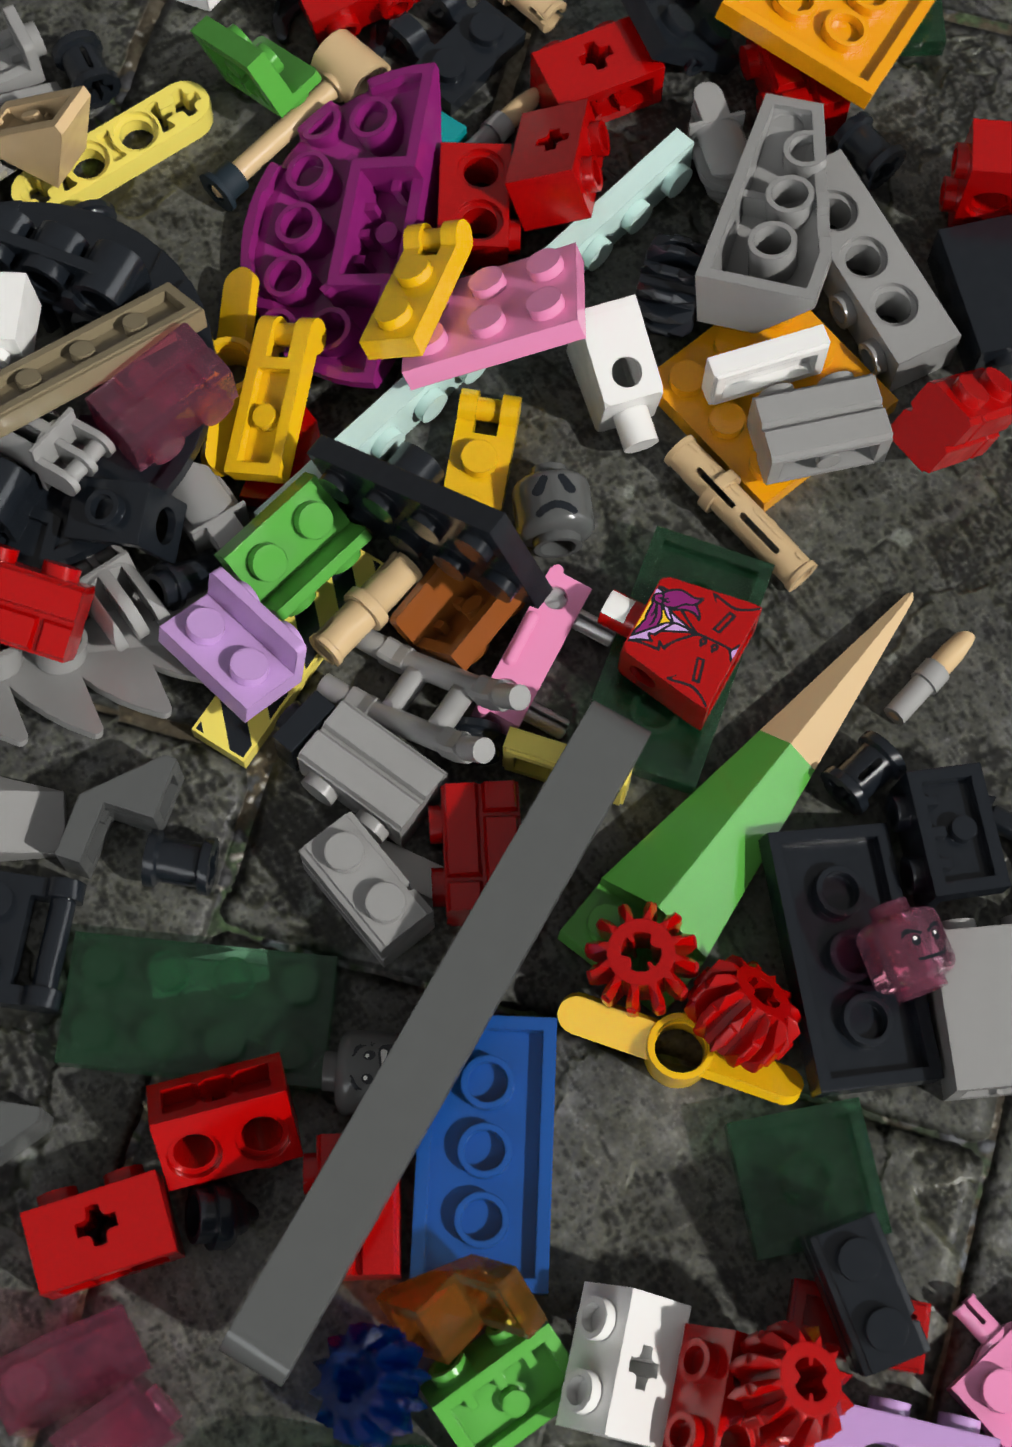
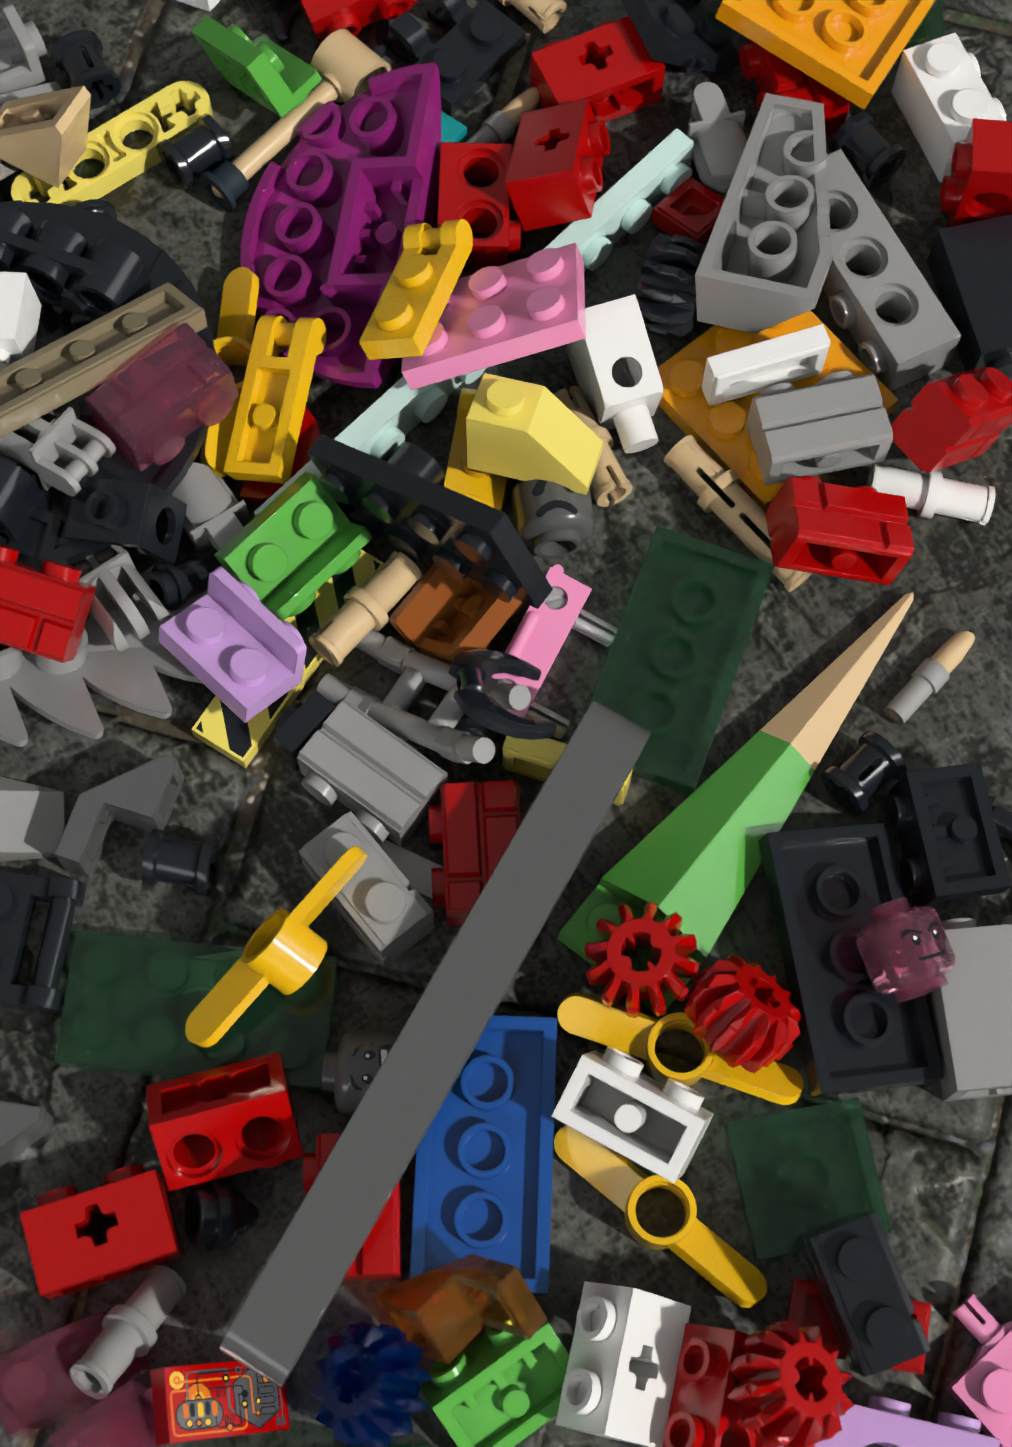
(128, 1332): none -> light grey pin
(195, 151): none -> black bush
(215, 1402): none -> tile
(277, 954): none -> yellow piece
(470, 671): none -> black piece
(529, 435): none -> light yellow slope
(608, 474): none -> tan pin
(633, 1113): none -> white brick
(681, 643): red torso -> none
(688, 211): none -> red tile
(694, 1243): none -> yellow piece
(839, 530): none -> red brick
(934, 494): none -> white pin
(940, 96): none -> white brick

